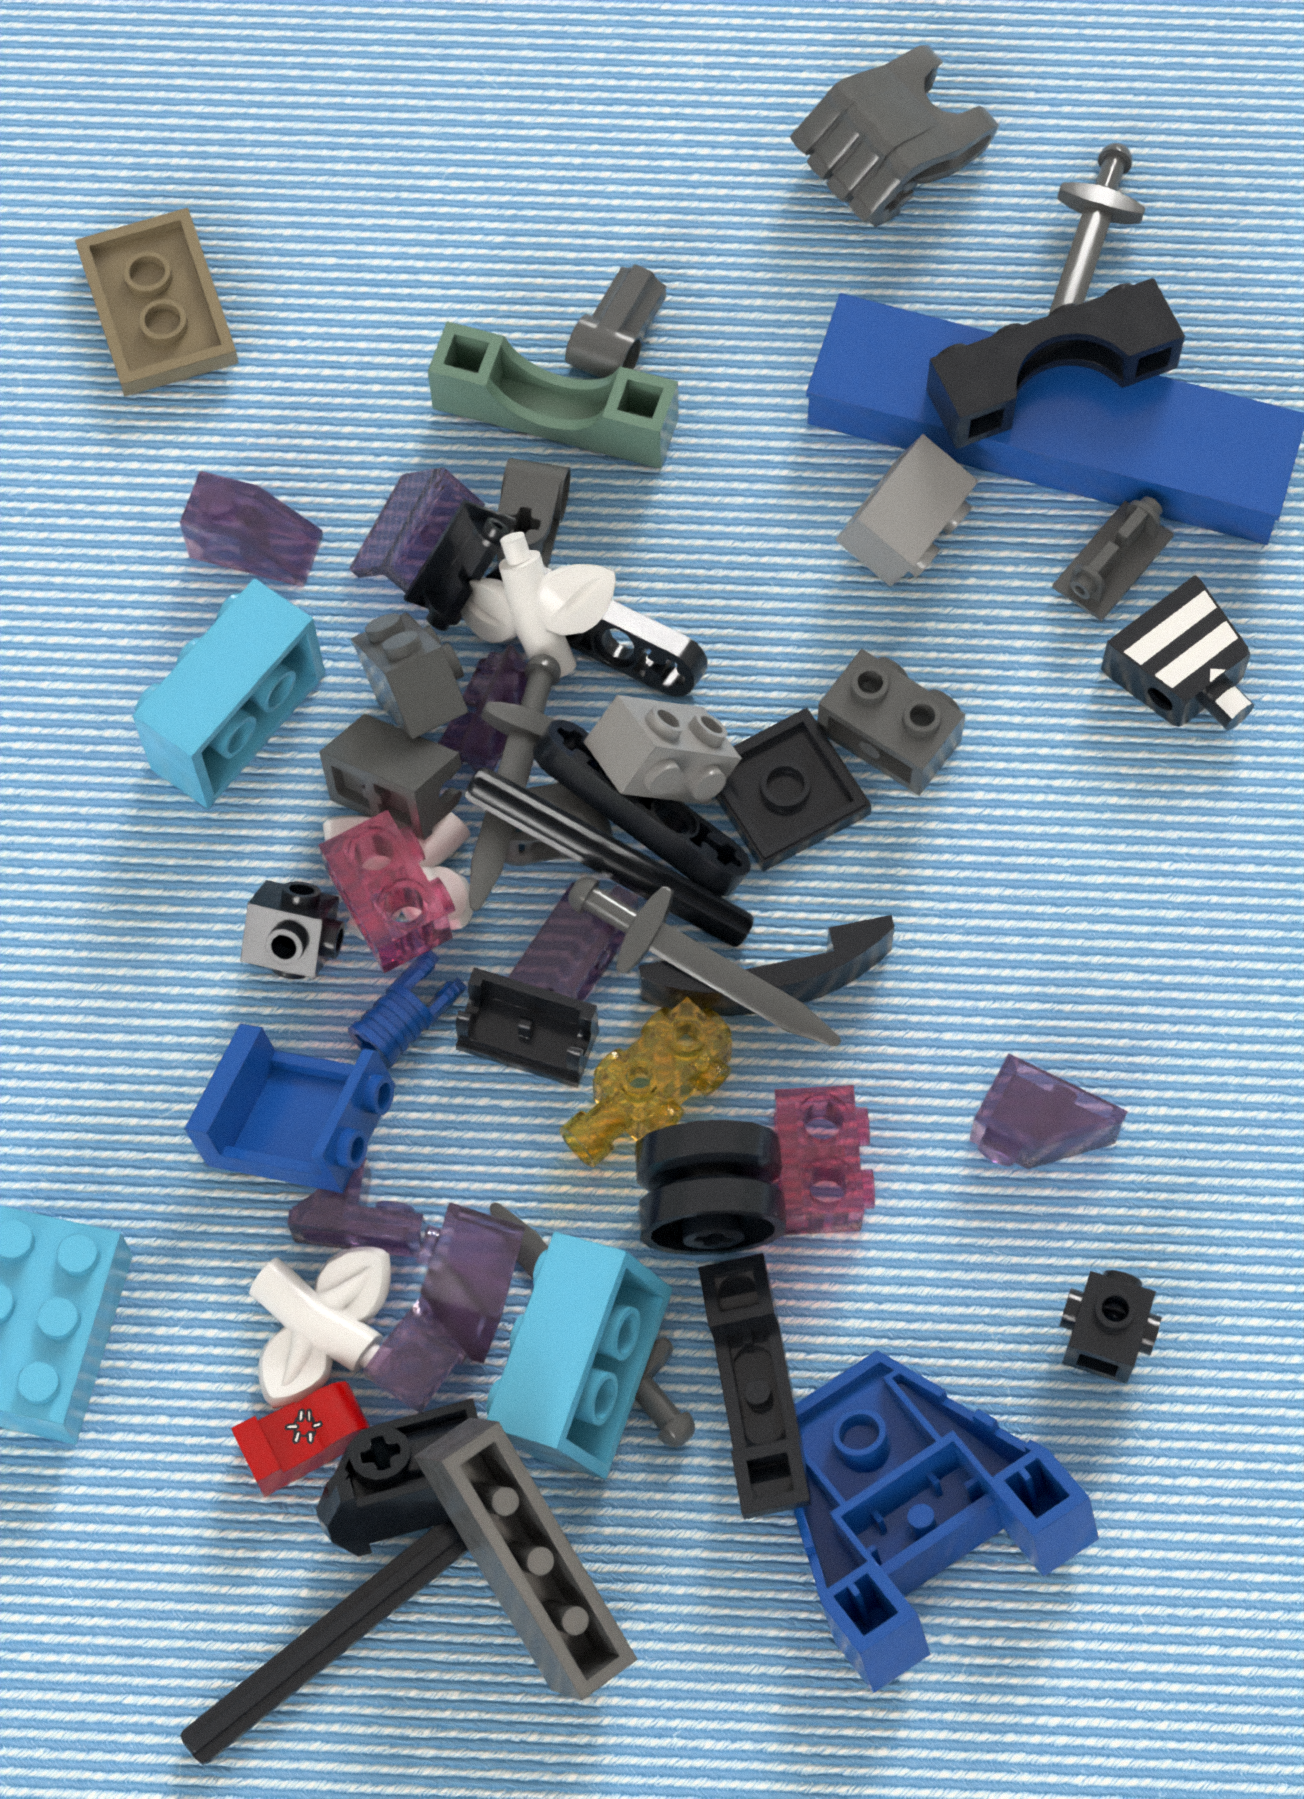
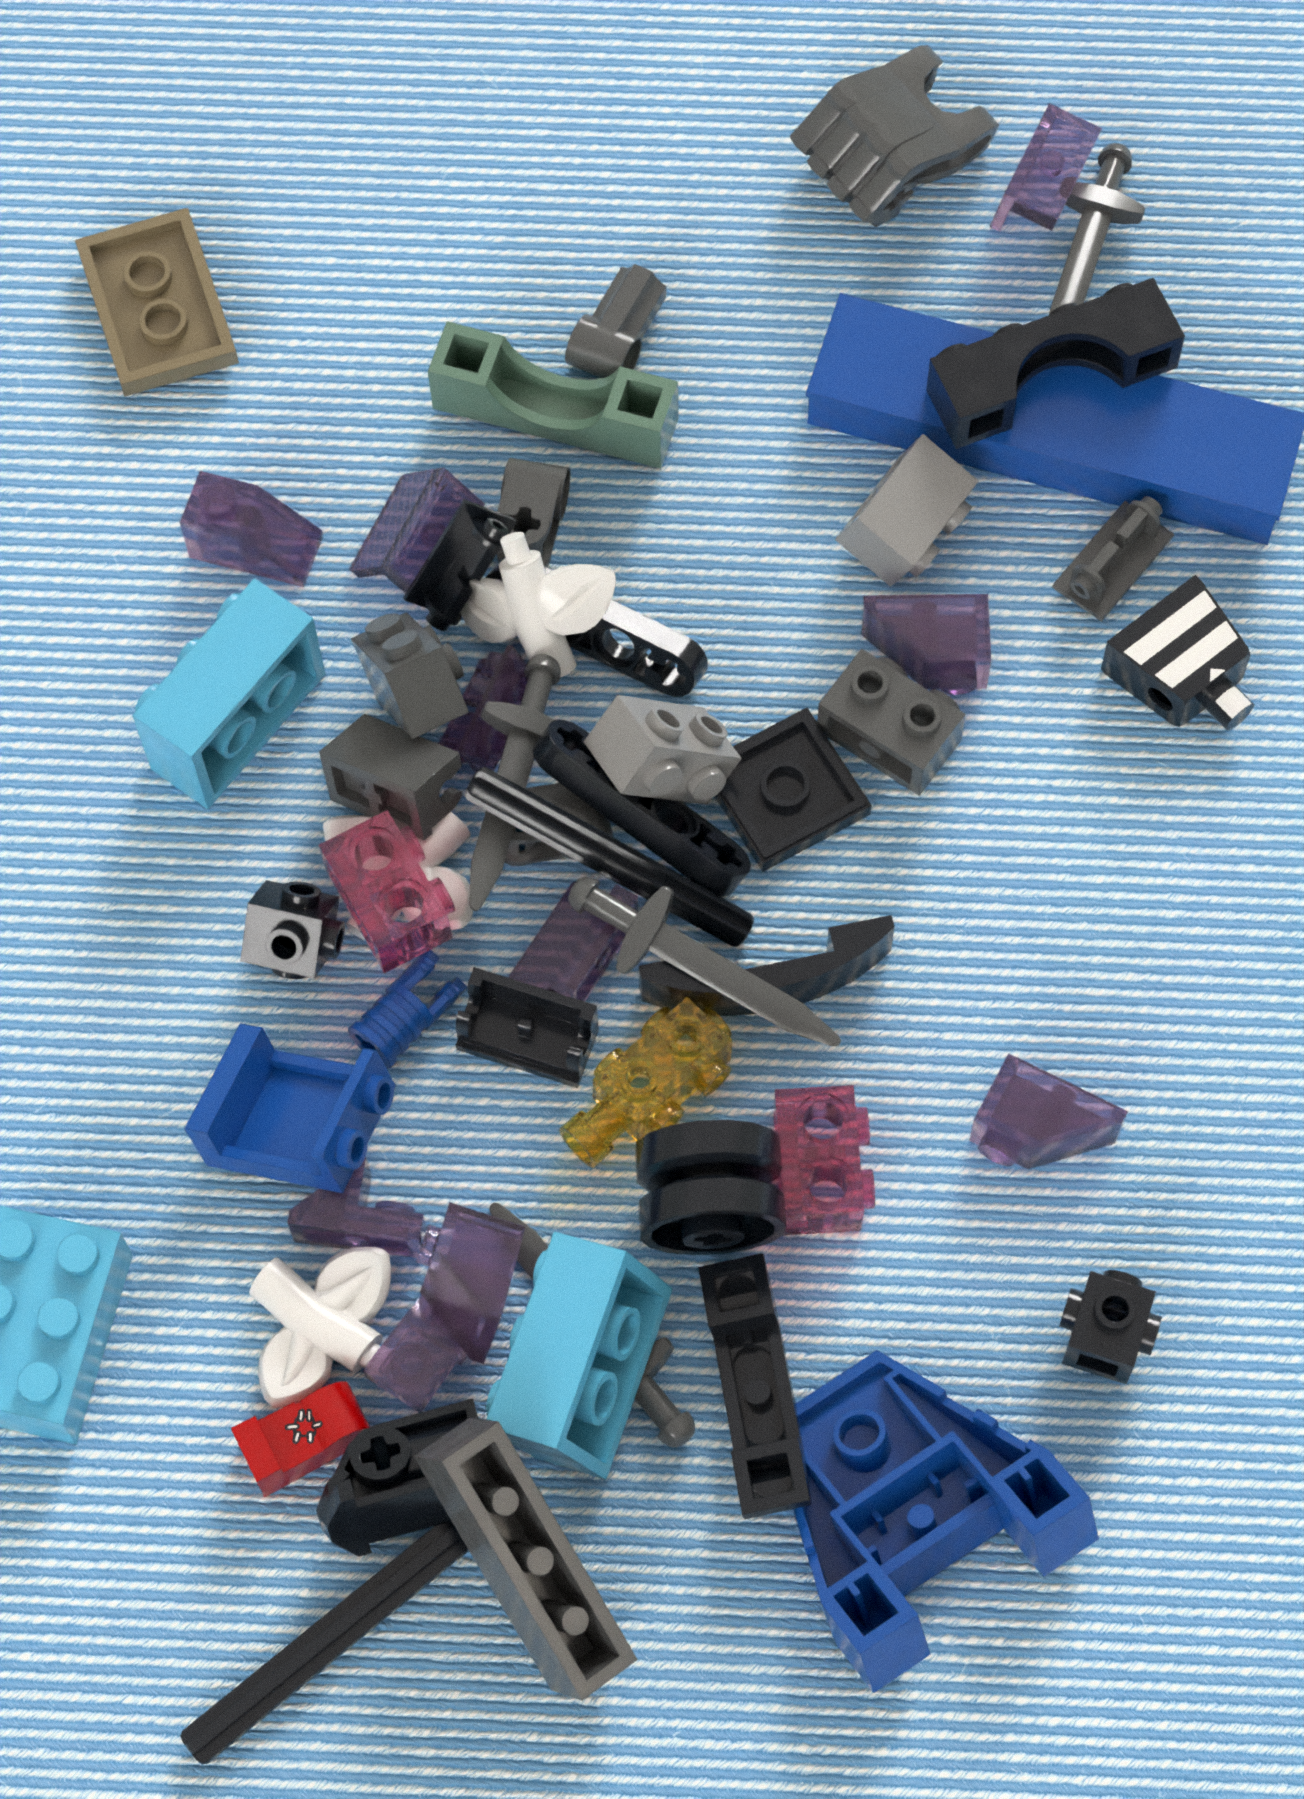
(933, 637): none -> clear purple slope
(1048, 169): none -> clear purple panel

